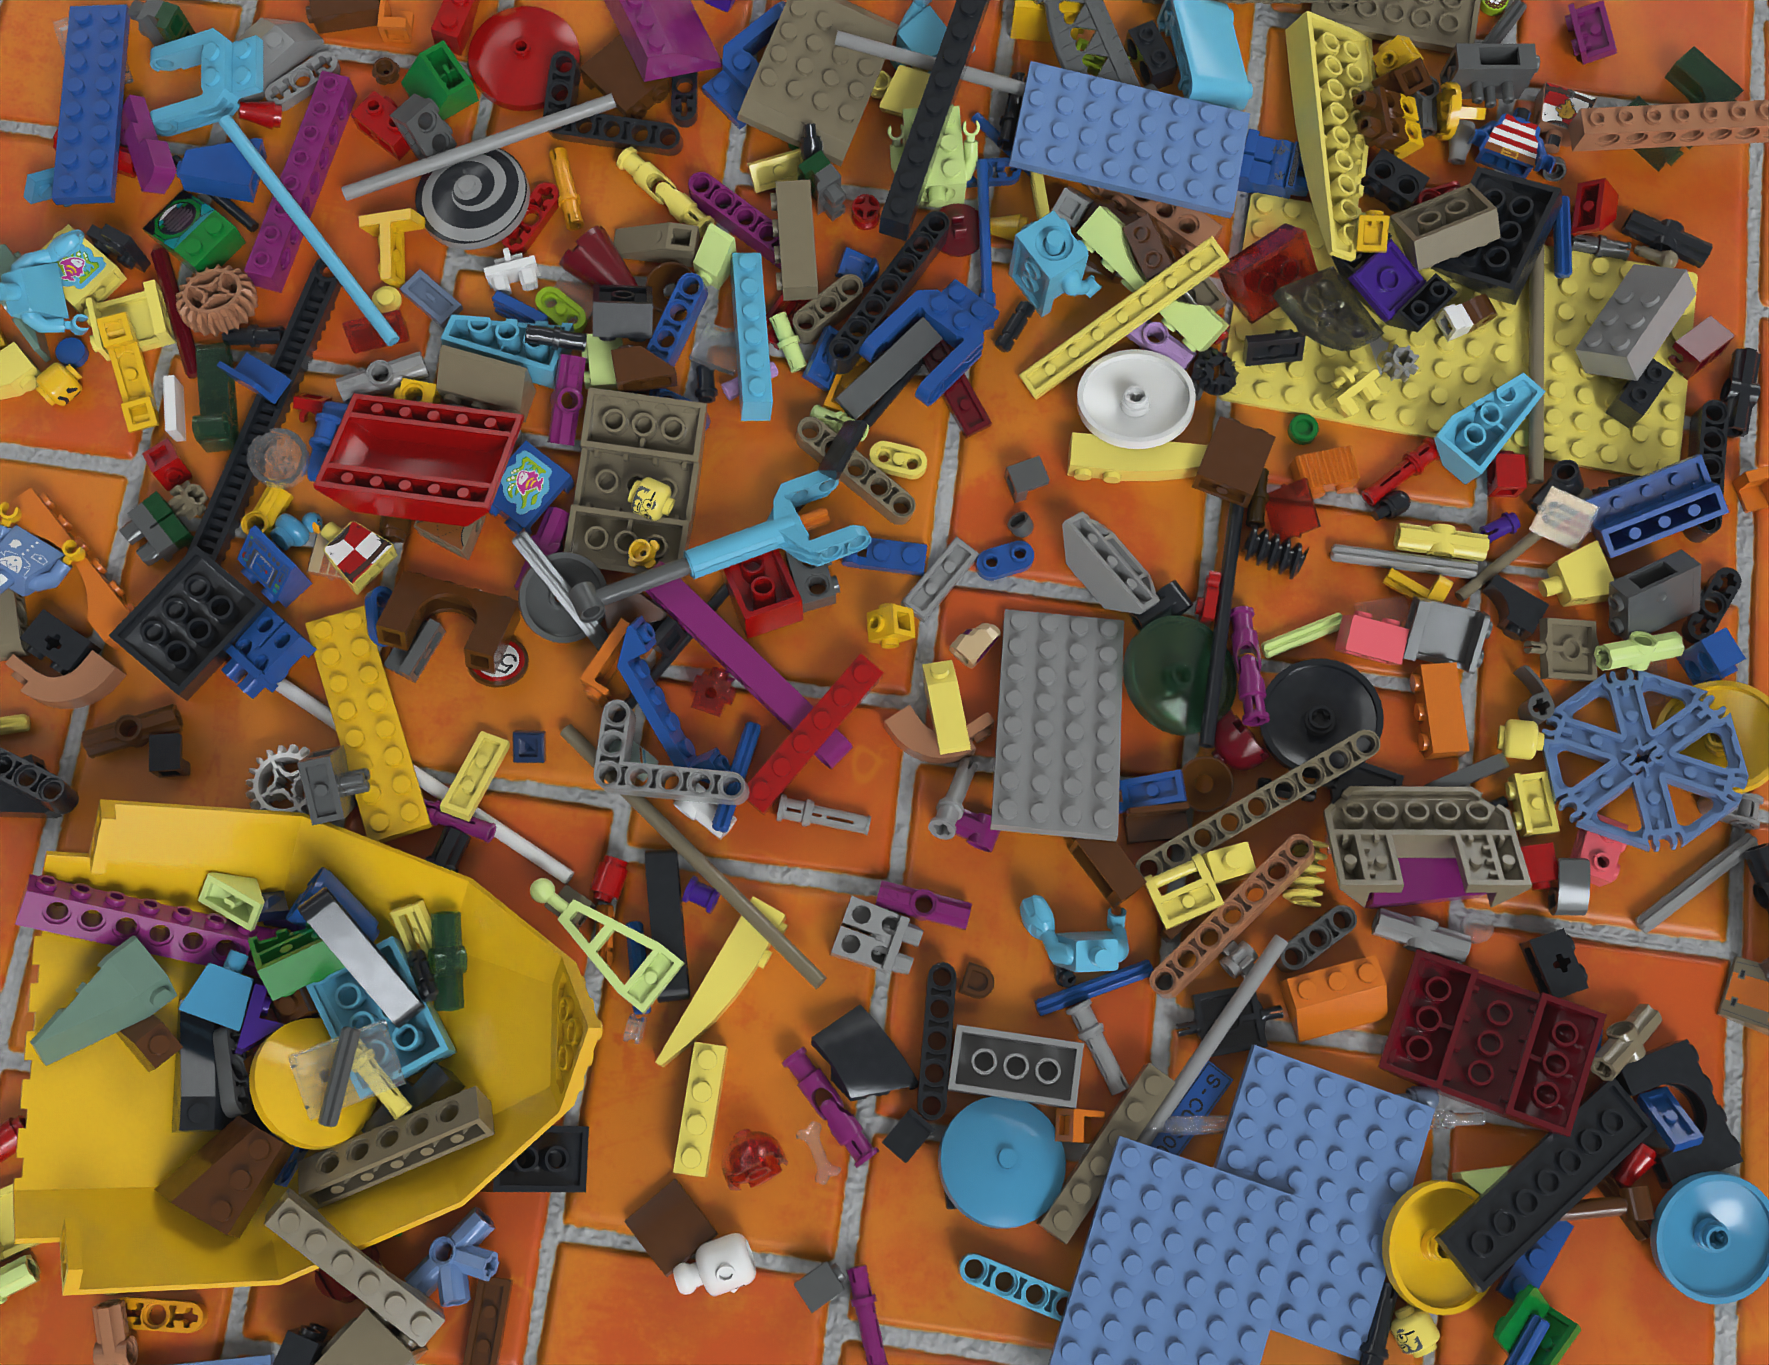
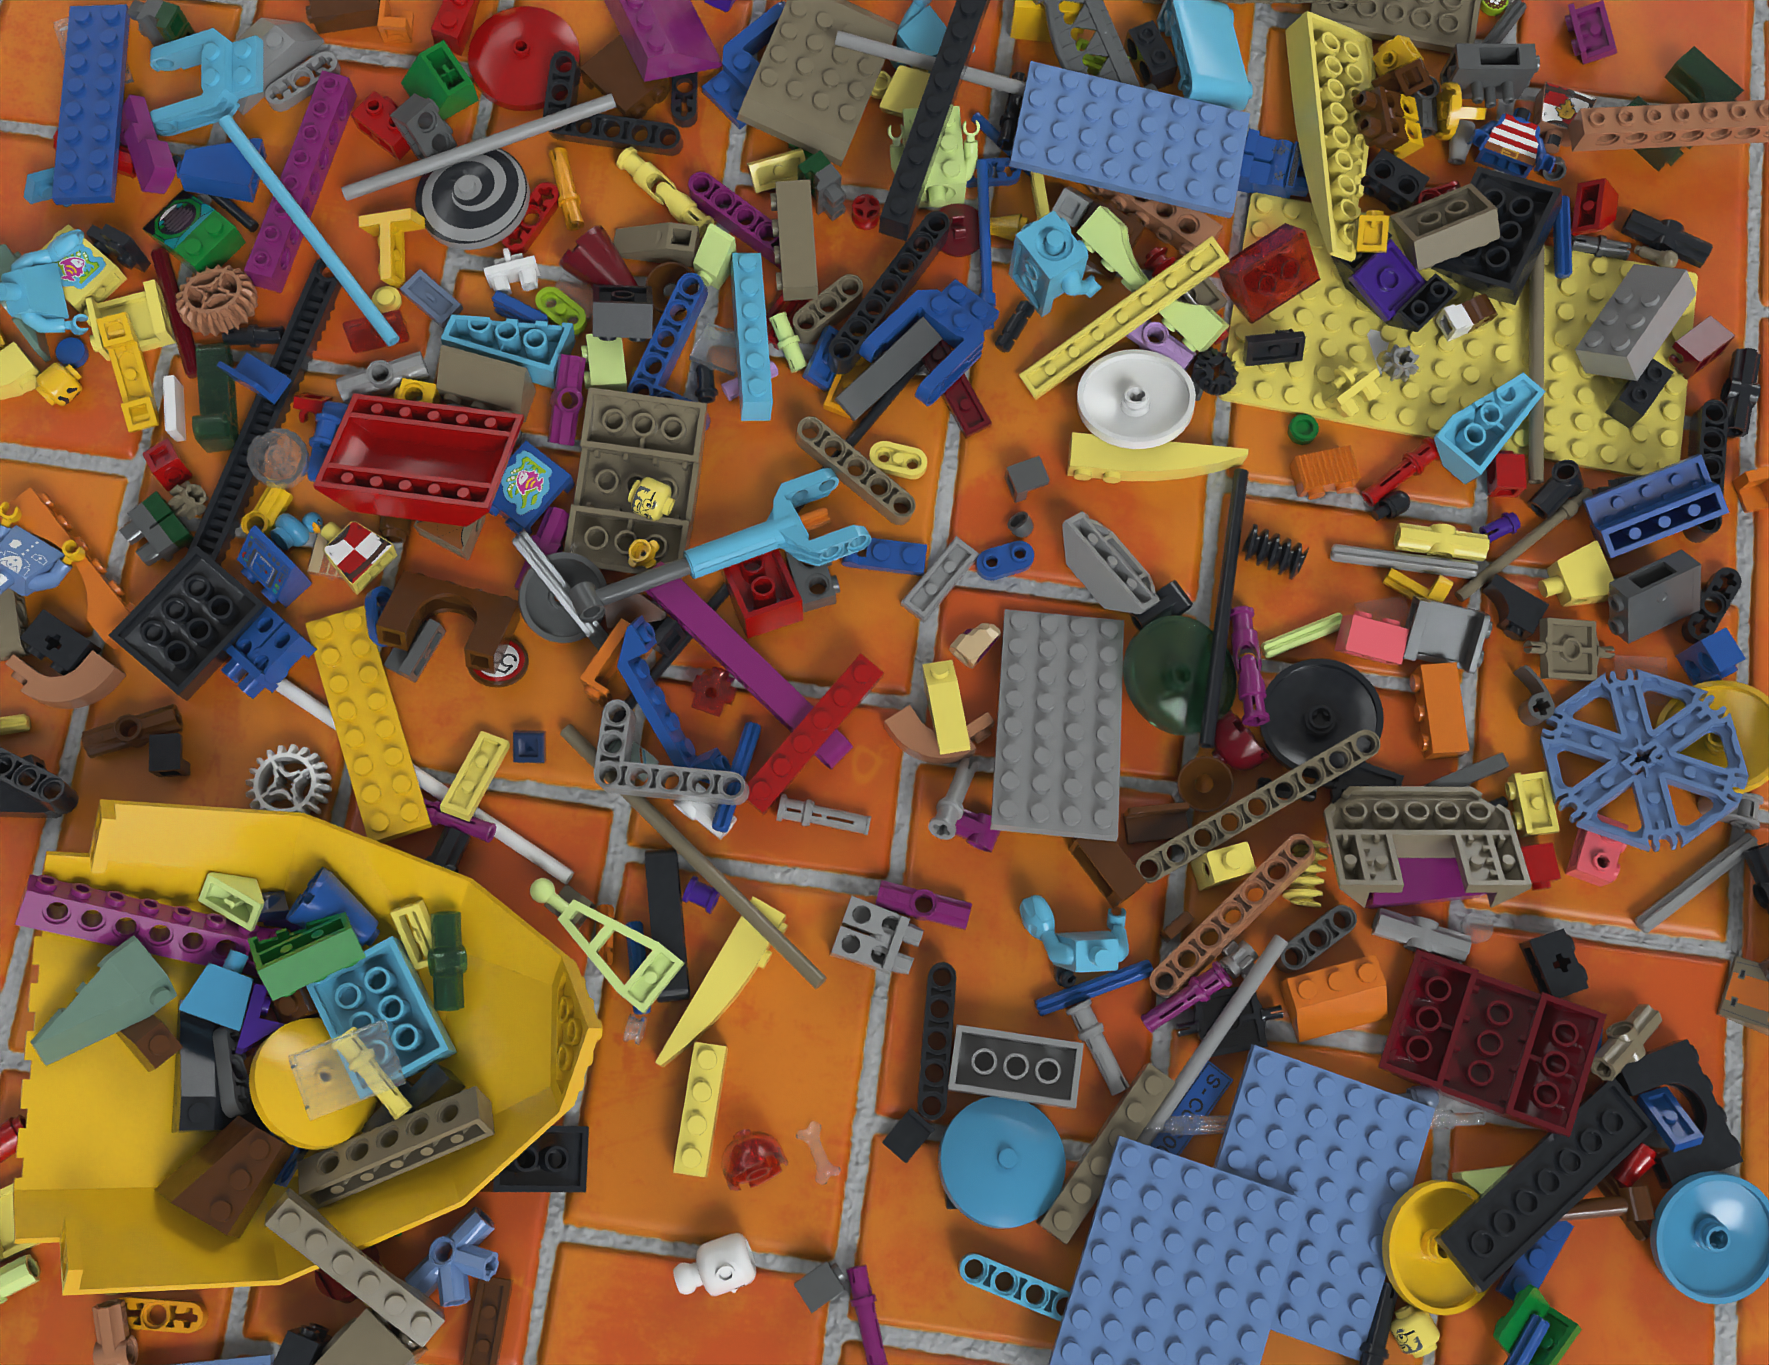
(261, 113): red cone -> none
(329, 785): dark grey piece -> none
(339, 1076): dark grey axle -> none
(361, 957): beam -> none
(385, 65): reddish brown plate -> none
(423, 975): black axle -> none
(555, 338): black pin -> none
(609, 879): red brick -> none
(641, 370): reddish brown slope -> none
(671, 1227): reddish brown slope -> none
(810, 143): black cylinder -> none
(833, 419): yellowish green pin -> none
(840, 1121): magenta piece -> none
(842, 448): black slope -> none
(858, 264): blue plate -> none
(862, 1057): black slope -> none
(890, 625): yellow brick -> none
(977, 981): reddish brown tile -> none
(1075, 1125): orange panel -> none
(1149, 245): reddish brown brick -> none
(1152, 790): blue plate -> none
(1188, 900): light yellow plate -> none
(1198, 990): none -> magenta pin
(1206, 605): red plate -> none
(1233, 461): reddish brown panel -> none
(1258, 503): dark brown pin -> none
(1292, 510): clear red piece -> none
(1328, 311): clear smoke plate -> none
(1520, 739): light yellow head -> none
(1564, 518): clear piece -> none
(1573, 888): dark grey panel -> none
(1639, 651): yellowish green piece -> none

